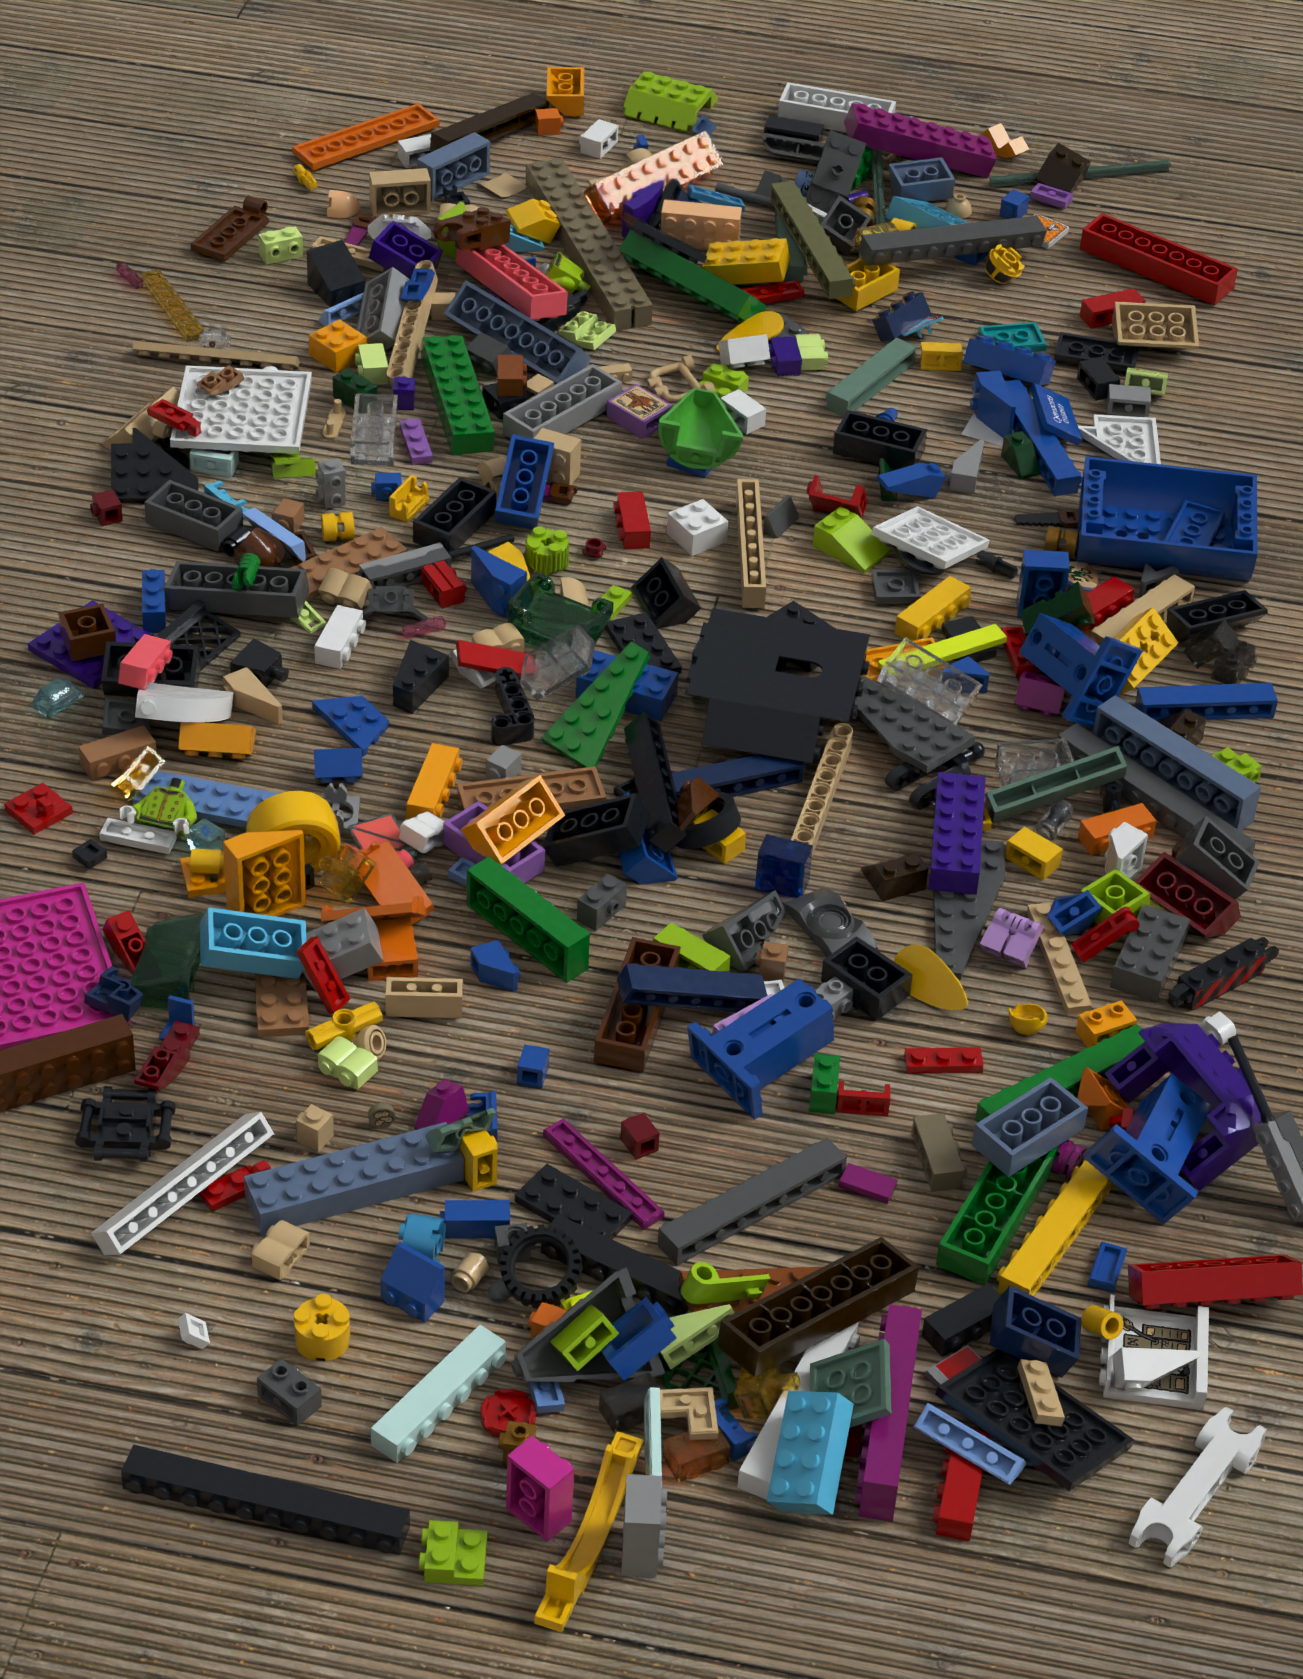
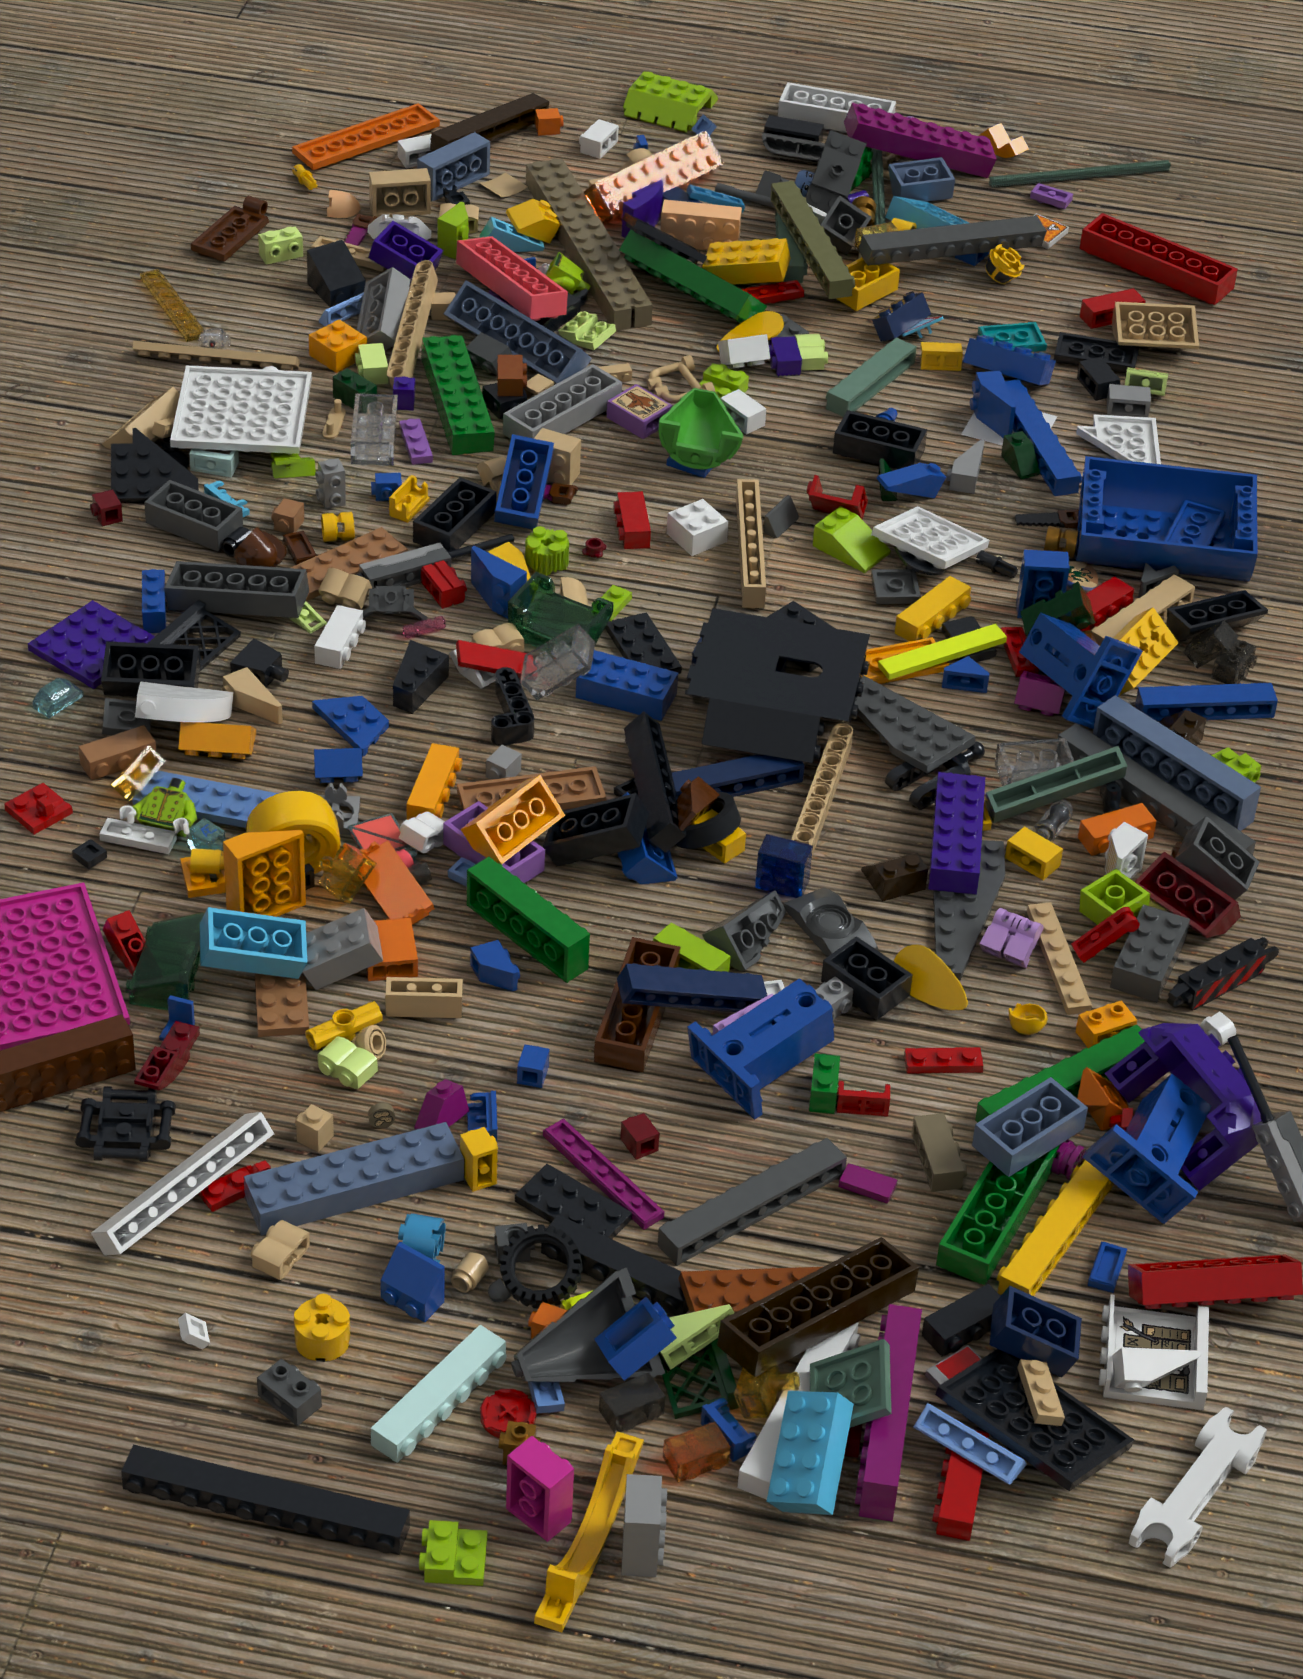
(86, 631): reddish brown brick -> none
(114, 995): dark blue slope -> none
(128, 274): clear pink axle -> none
(145, 662): coral brick -> none
(175, 417): red hinge -> none
(220, 382): medium nougat slope -> none
(246, 571): green hinge -> none
(292, 542): light blue slope -> none
(323, 975): red plate -> none
(380, 912): orange brick -> none
(418, 285): blue slope -> none
(450, 1135): sand green slope -> none
(474, 229): reddish brown brick -> none
(474, 1217): blue brick -> none
(566, 89): light orange slope -> none
(584, 1337): lime brick -> none
(594, 716): green wing -> none
(601, 902): dark grey brick -> none
(652, 1432): light aqua tile -> none
(666, 595): black slope -> none
(670, 192): black hinge -> none
(696, 1405): tan tile -> none
(704, 1286): lime door -> none
(772, 961): medium nougat brick -> none
(929, 681): clear brick -> none
(959, 206): tan brick -> none
(1014, 205): blue brick -> none
(1056, 414): blue tile -> none
(1063, 169): dark brown slope -> none
(1073, 912): blue slope -> none
(1102, 1322): yellow brick -> none

